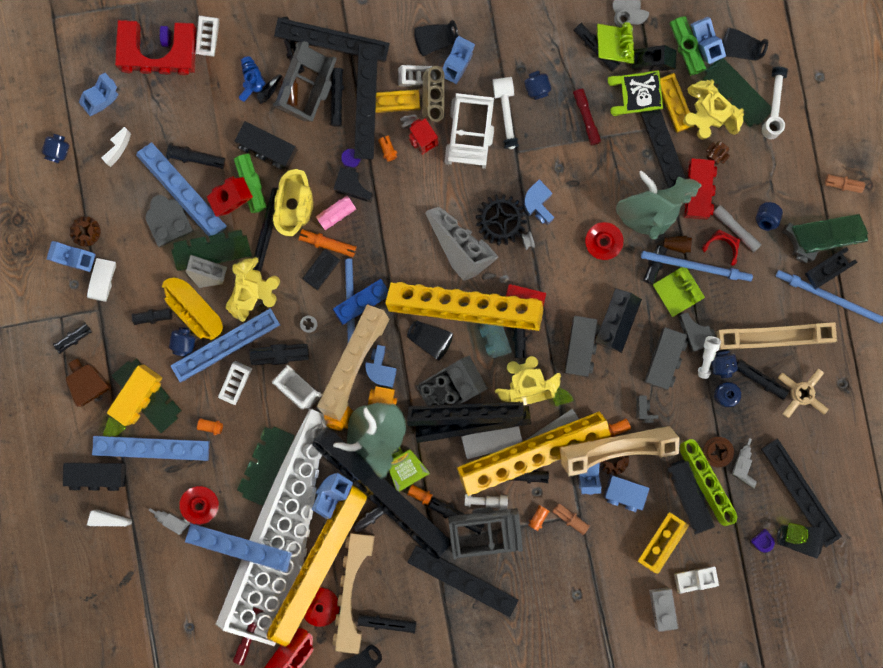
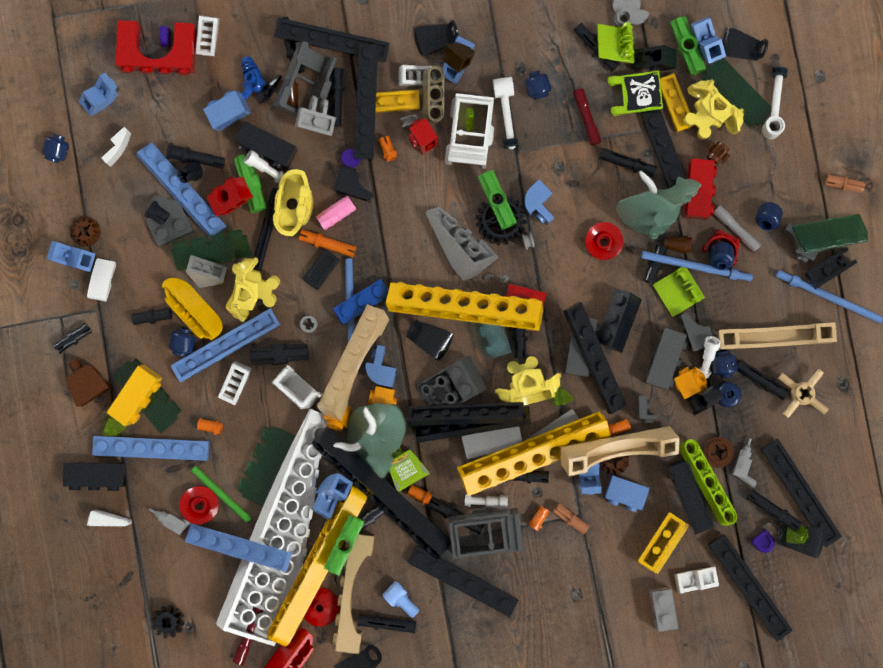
(157, 213): none -> black bush
(175, 622): none -> black gear
(187, 172): none -> black bush
(221, 494): none -> bright green bar
(227, 110): none -> medium blue brick
(253, 160): none -> white piece
(315, 121): none -> light grey hinge
(338, 556): none -> bright green piece
(398, 596): none -> light blue pin
(458, 56): none -> dark brown brick
(469, 119): none -> clear neon green tile
(492, 188): none -> bright green piece
(594, 357): none -> black plate
(627, 162): none -> black pin
(690, 381): none -> light orange brick
(703, 400): none -> black piece
(721, 255): none -> dark blue head
(750, 587): none -> black plate
(775, 511): none -> black pin

